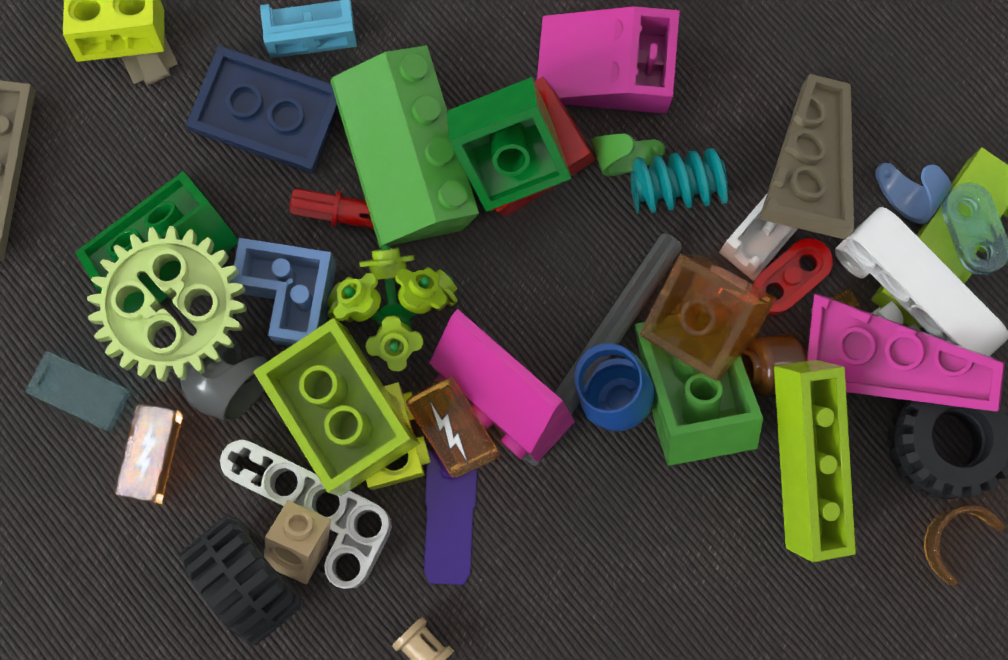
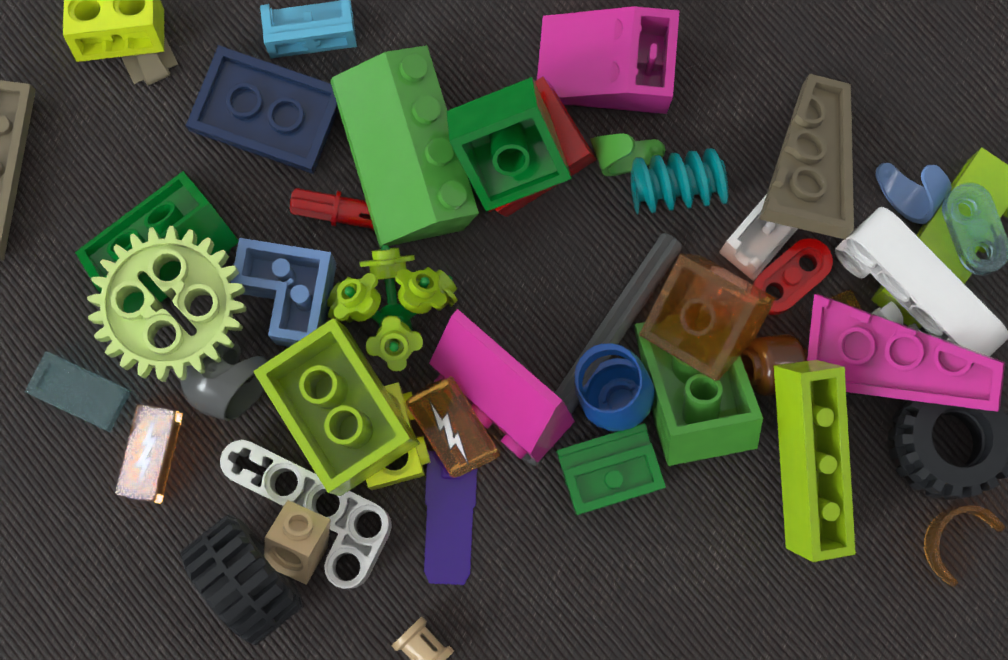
(610, 469): none -> green plate

